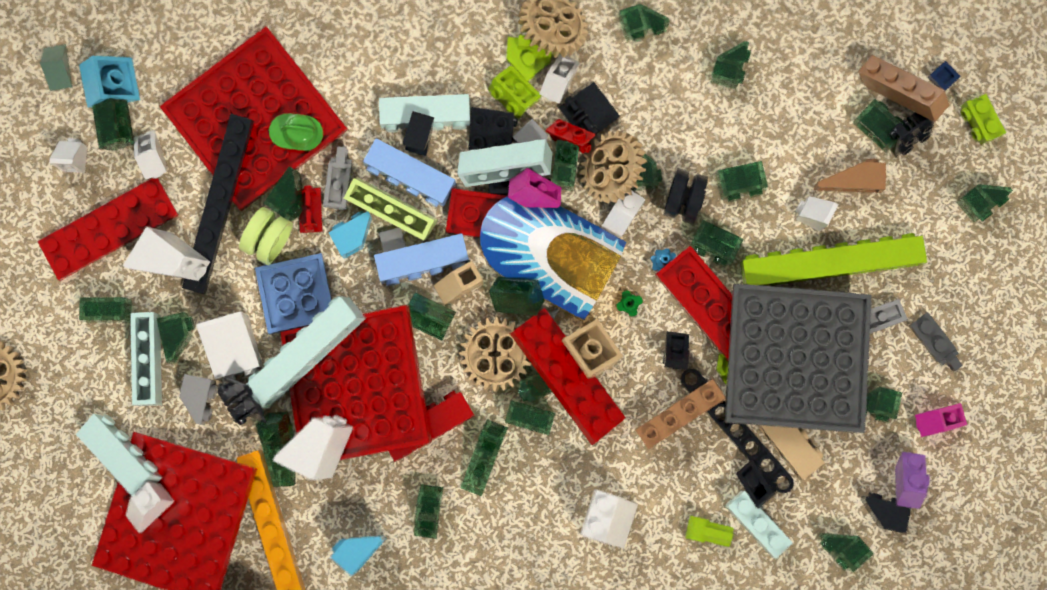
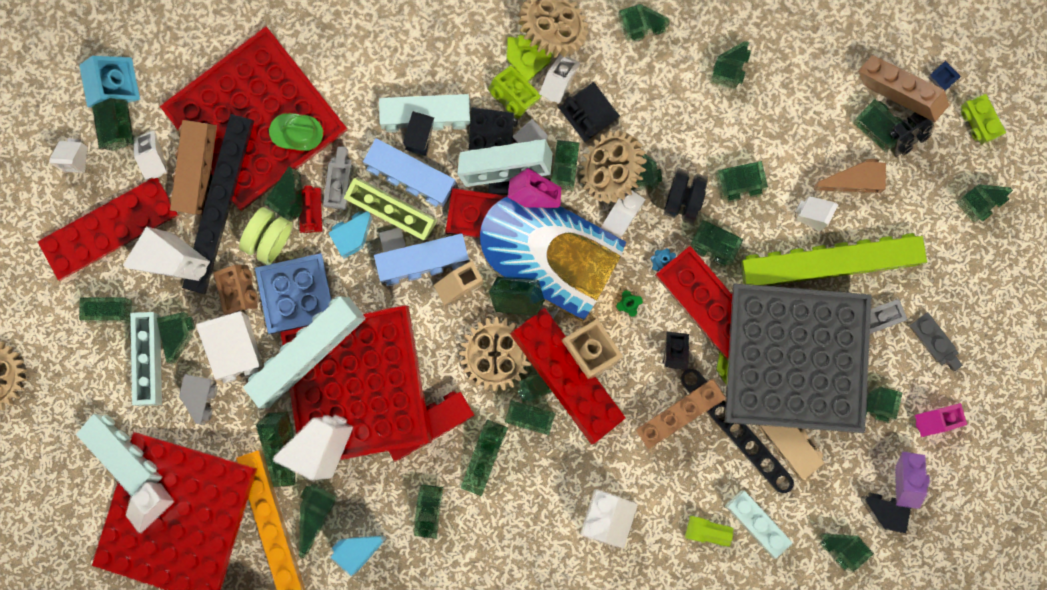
(56, 67): sand green slope -> none
(192, 167): none -> medium nougat brick
(235, 289): none -> medium nougat bracket
(240, 401): black hinge -> none
(313, 513): none -> clear green slope
(430, 316): clear green brick -> none
(568, 132): red hinge -> none
(756, 483): black slope -> none

